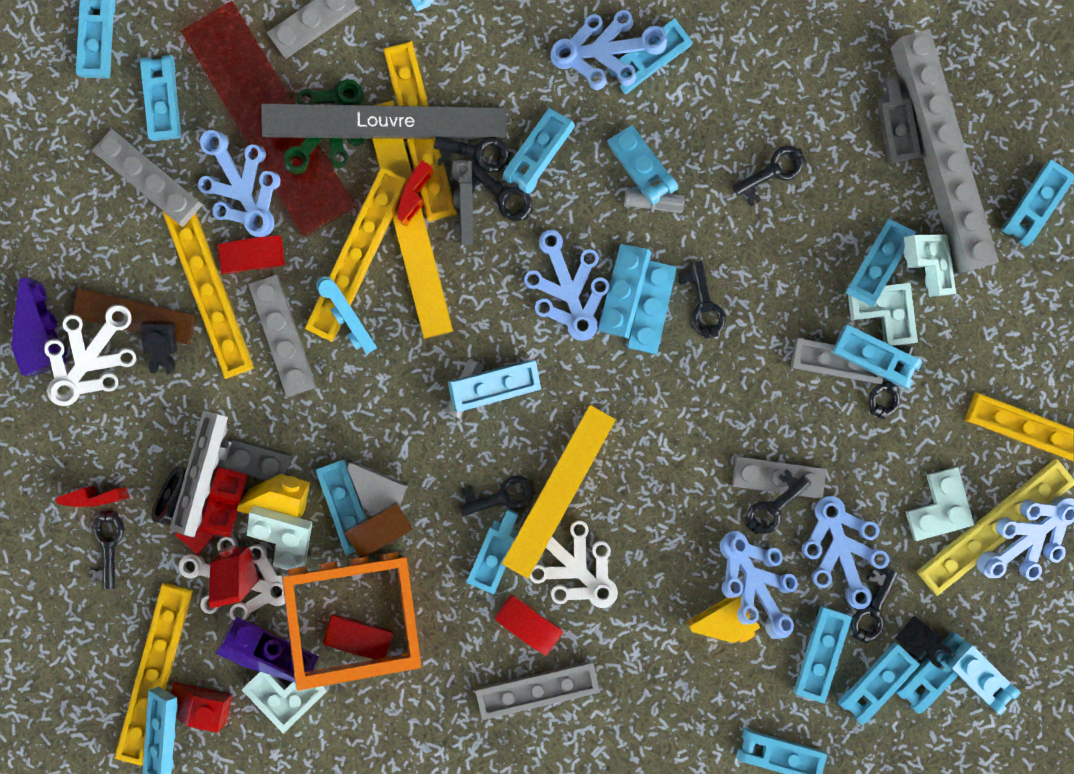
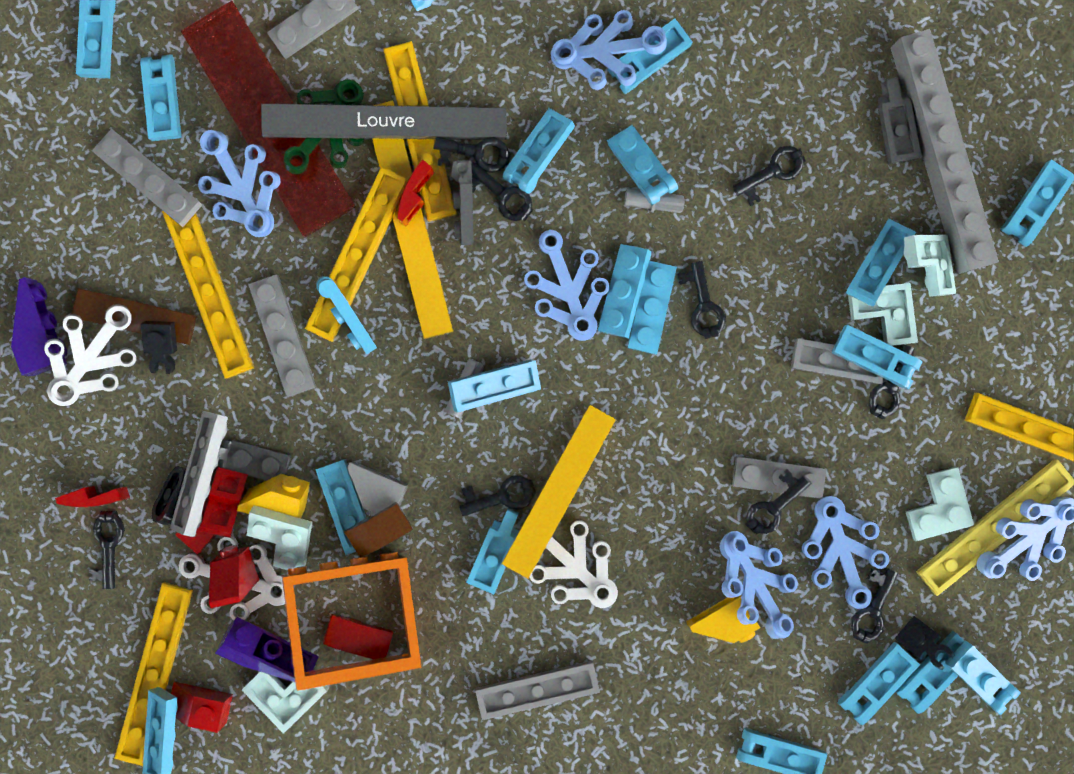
(251, 254): red slope -> none
(528, 625): red slope -> none
(822, 654): medium azure plate -> none

